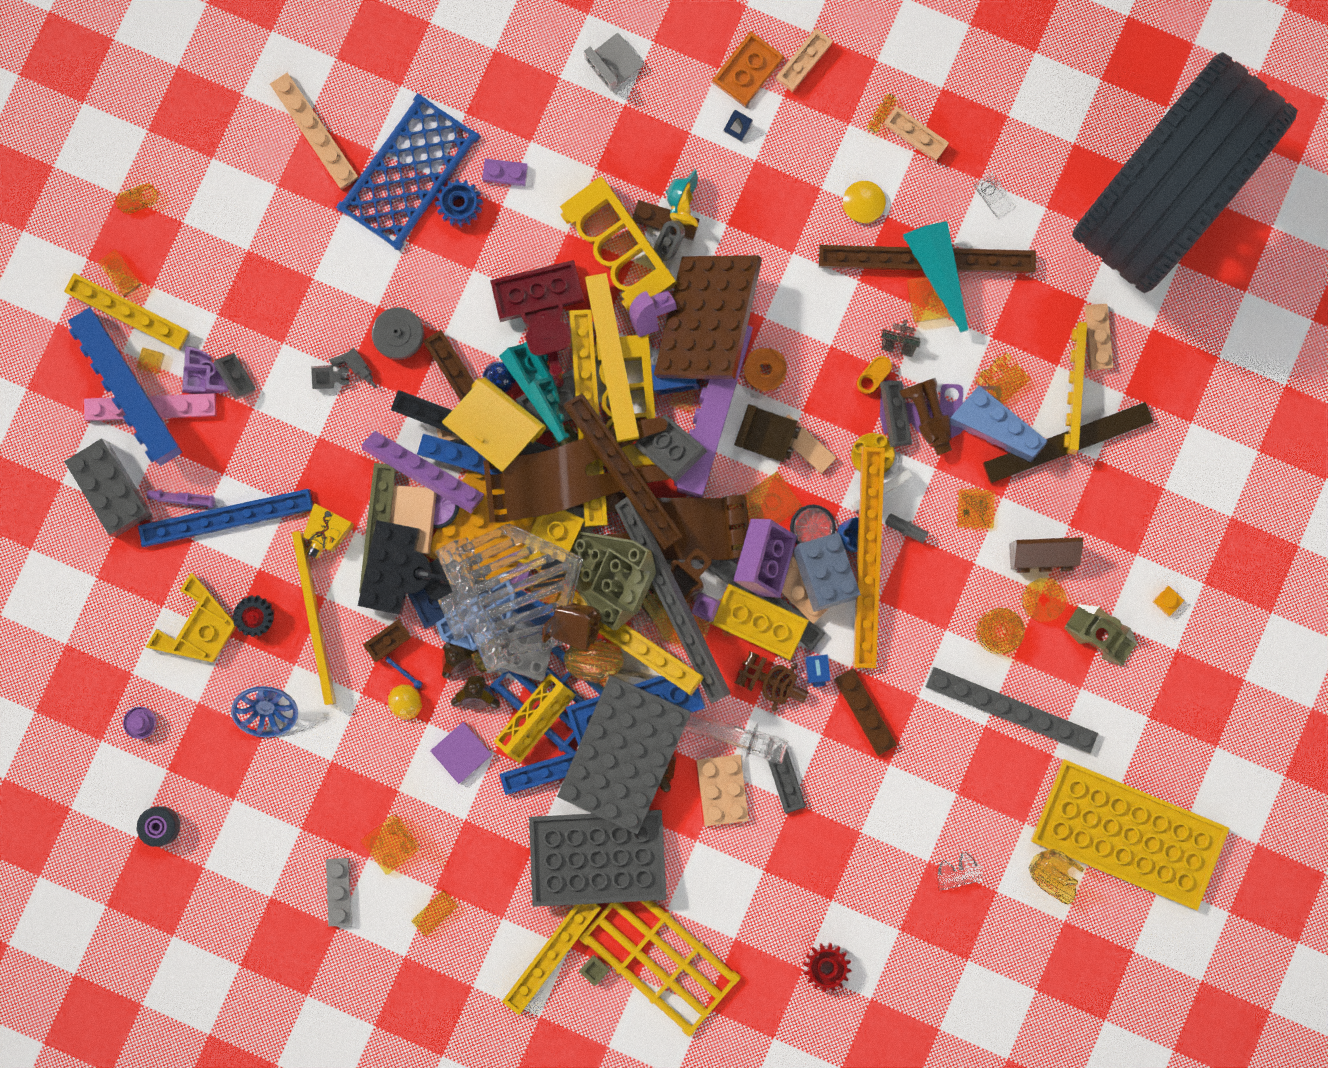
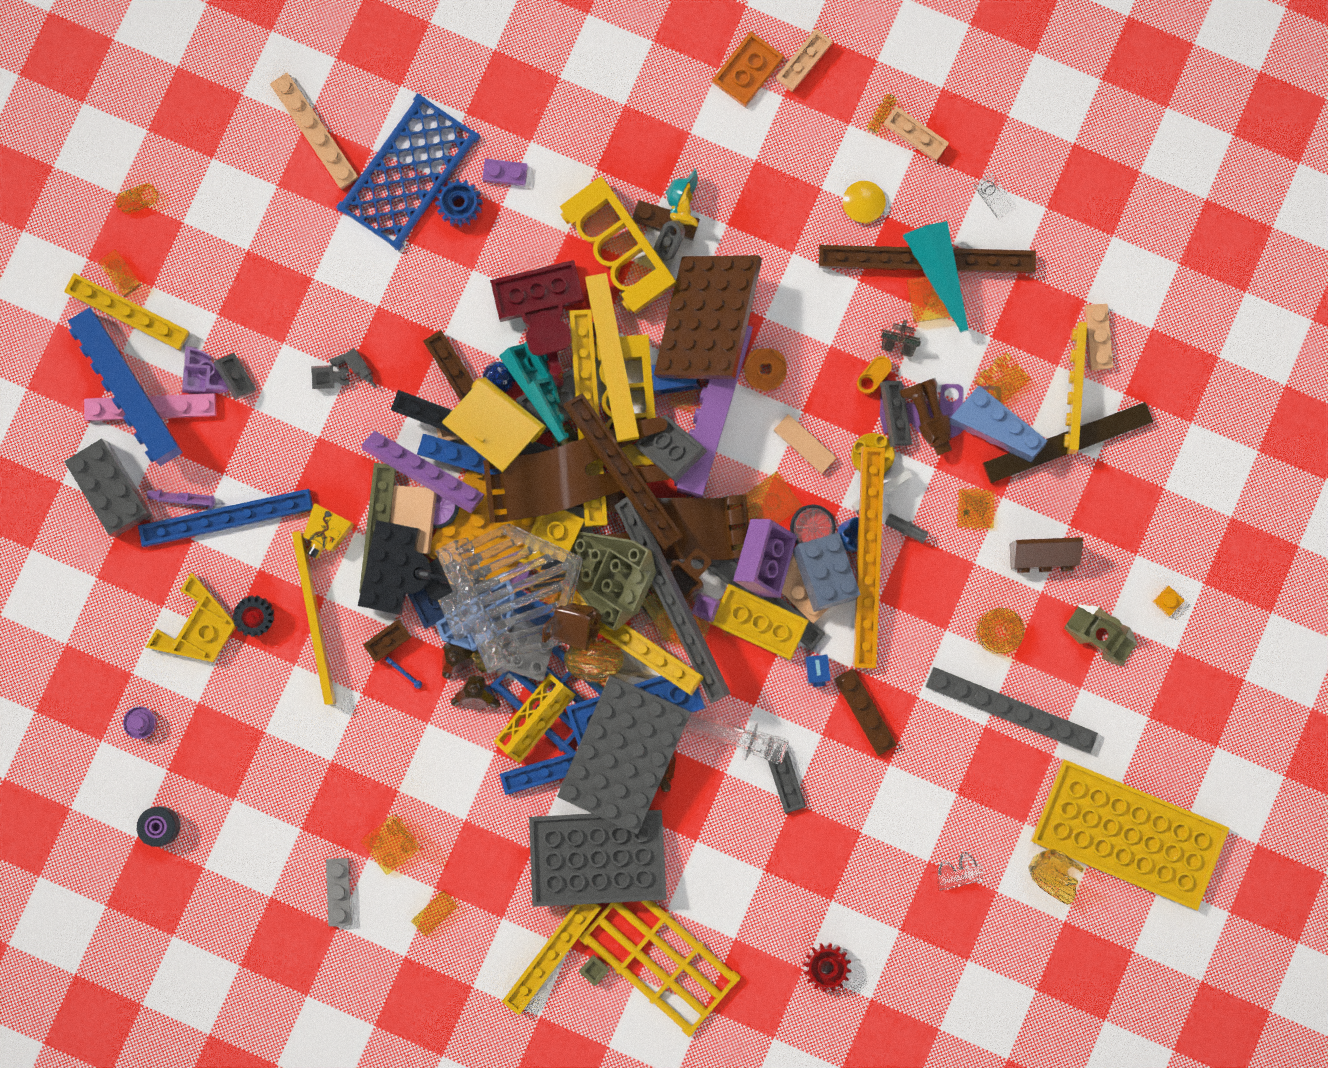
(150, 361): clear yellow plate -> none
(265, 706): blue wheel -> none
(398, 333): dark grey wheel -> none
(404, 702): yellow hair -> none
(461, 752): medium lavender tile -> none
(613, 61): light grey bracket -> none
(646, 308): medium lavender brick -> none
(722, 790): light nougat plate -> none
(738, 125): dark blue slope -> none
(767, 434): dark brown panel -> none
(791, 690): reddish brown torso -> none
(1052, 591): plate -> none
(1185, 172): black wheel -> none

